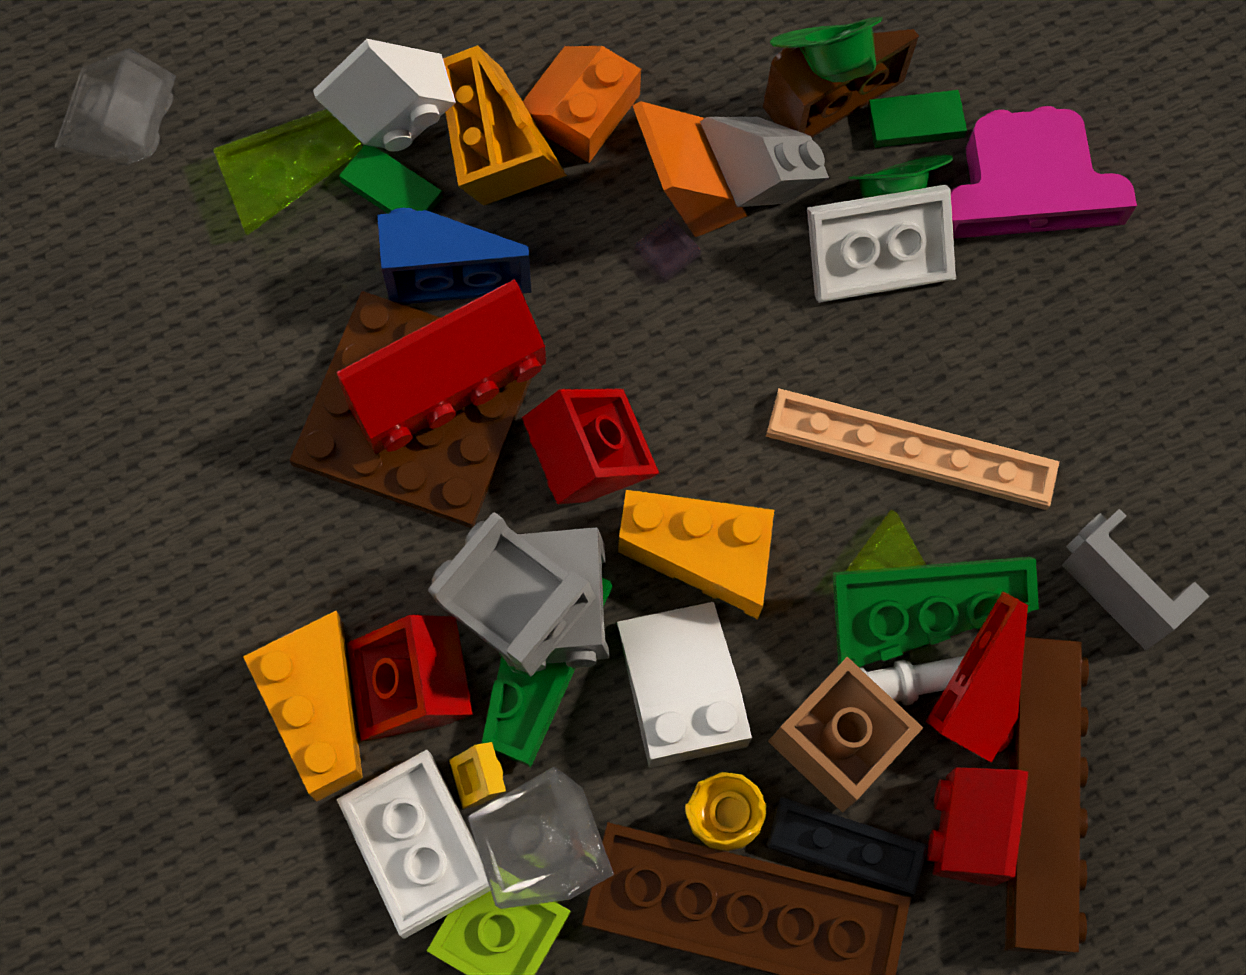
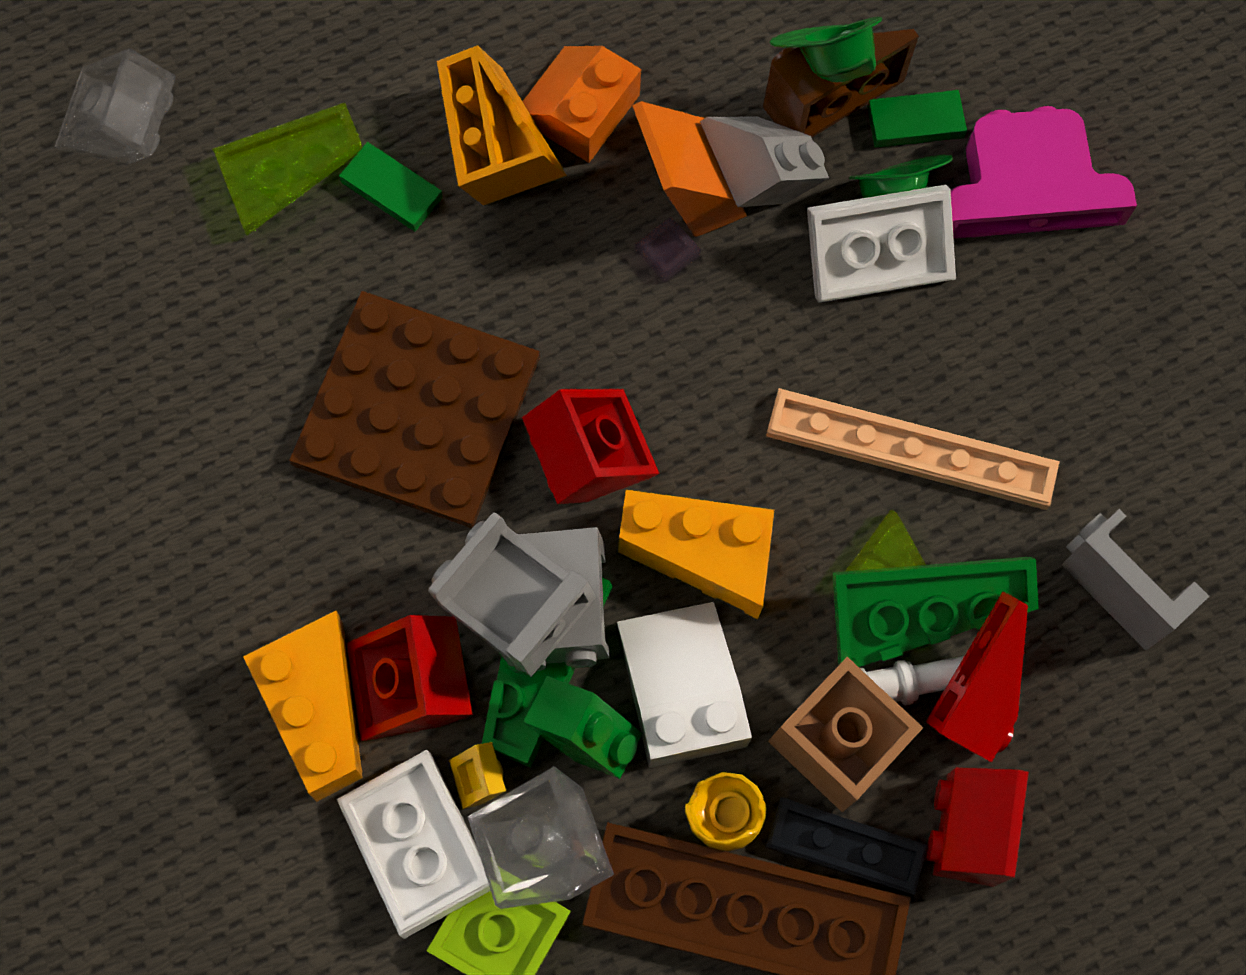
(387, 93): white slope -> none
(443, 368): red slope -> none
(444, 259): blue slope -> none
(583, 727): none -> green brick
(1047, 744): reddish brown brick -> none

